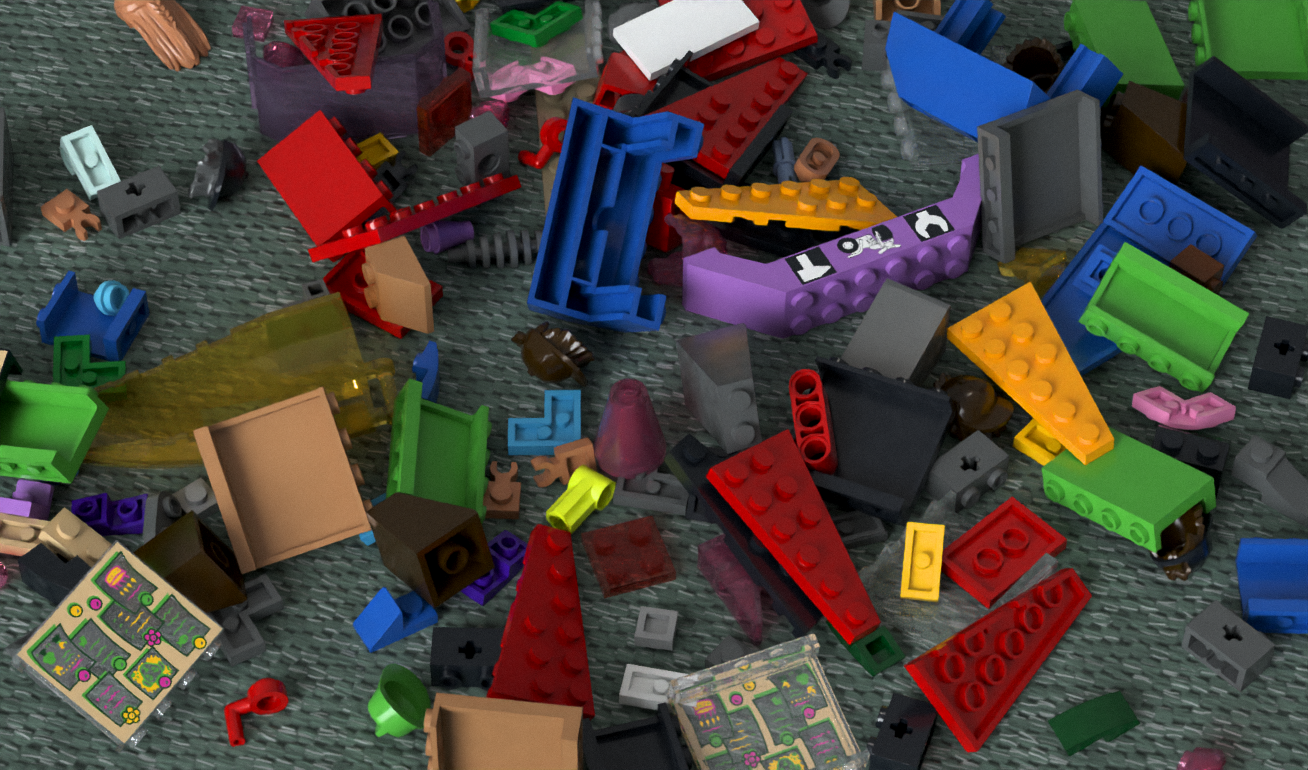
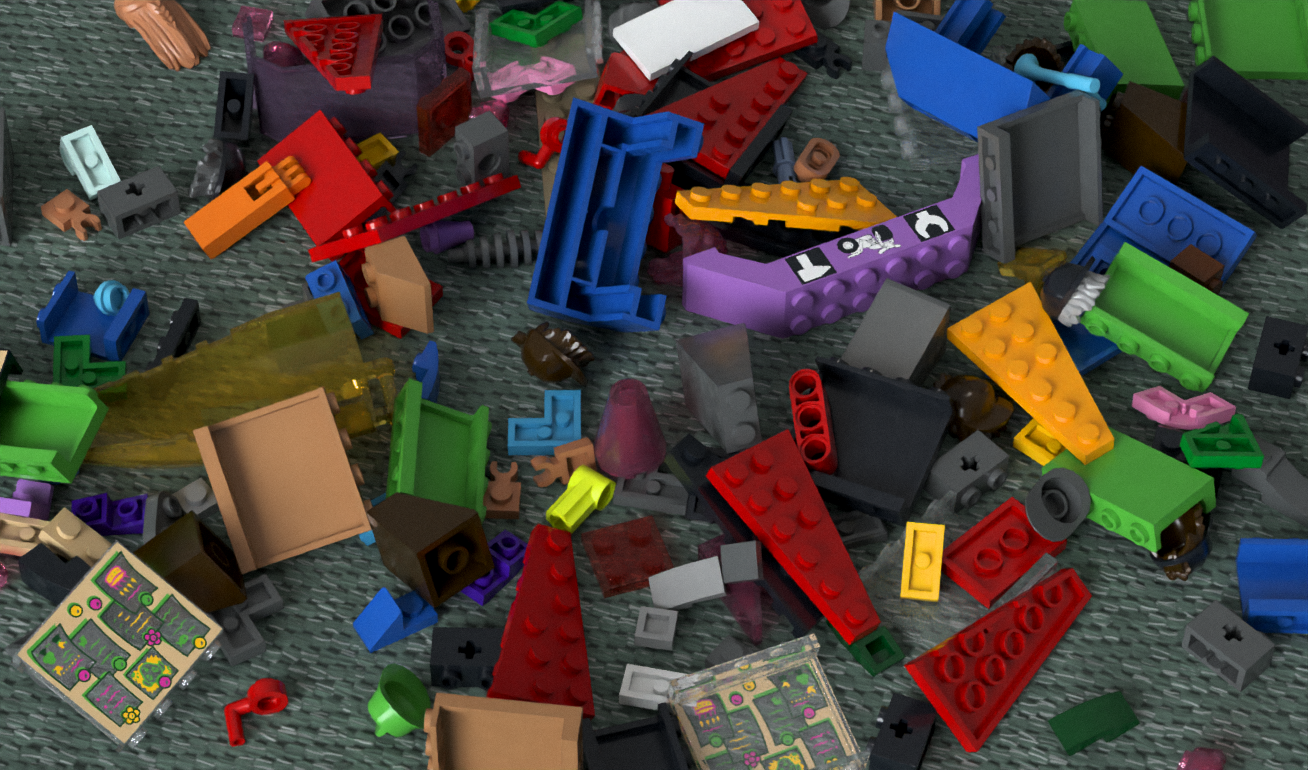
(182, 331): none -> black plate
(234, 108): none -> black slope
(246, 205): none -> orange hinge
(334, 279): none -> blue bracket
(688, 584): none -> light grey slope
(742, 562): none -> dark grey tile
(1029, 68): none -> medium azure piece
(1057, 504): none -> dark grey piece
(1071, 291): none -> hair
(1222, 446): none -> green wing

